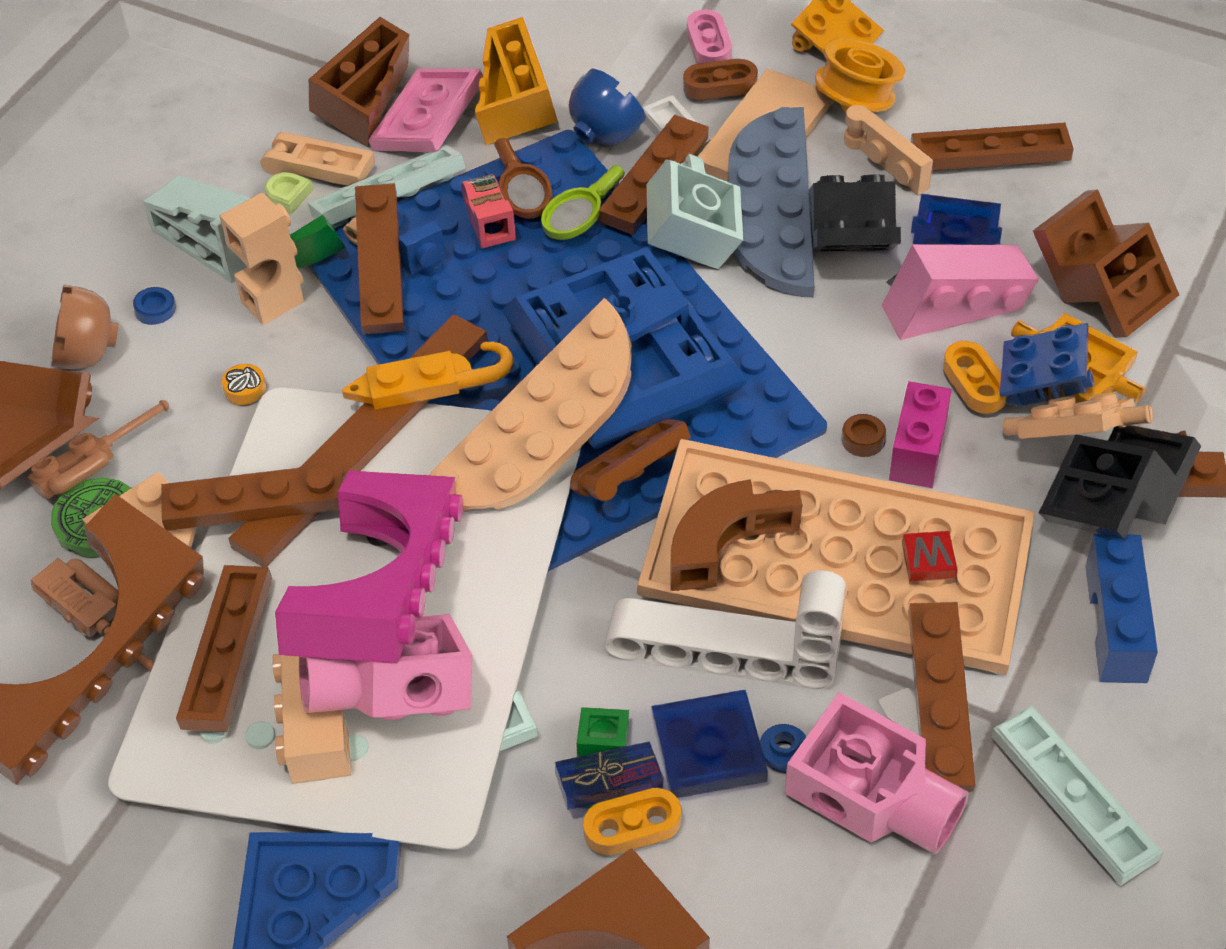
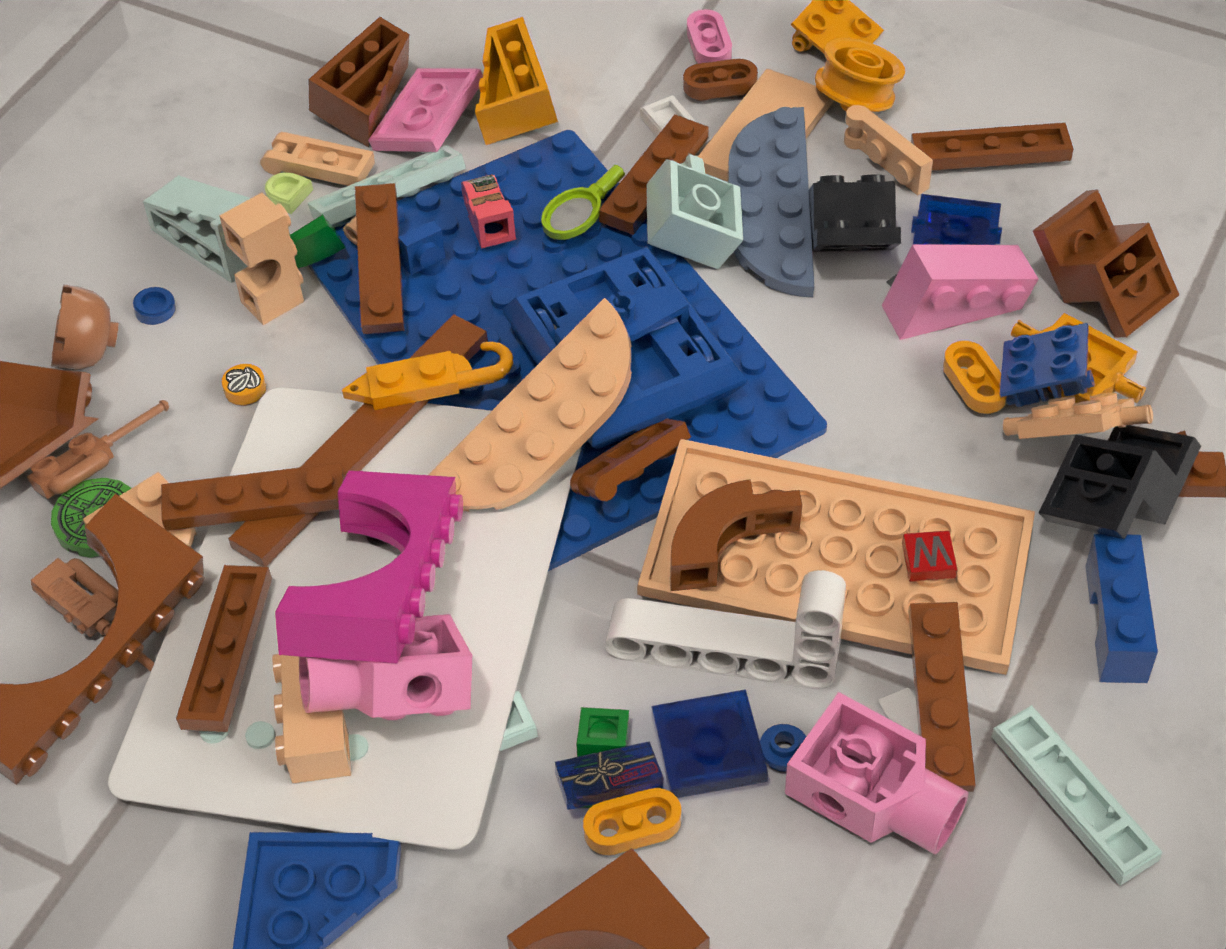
(522, 184): dark orange piece -> none
(602, 111): blue cylinder -> none
(863, 435): dark orange tile -> none
(920, 434): dark pink brick -> none

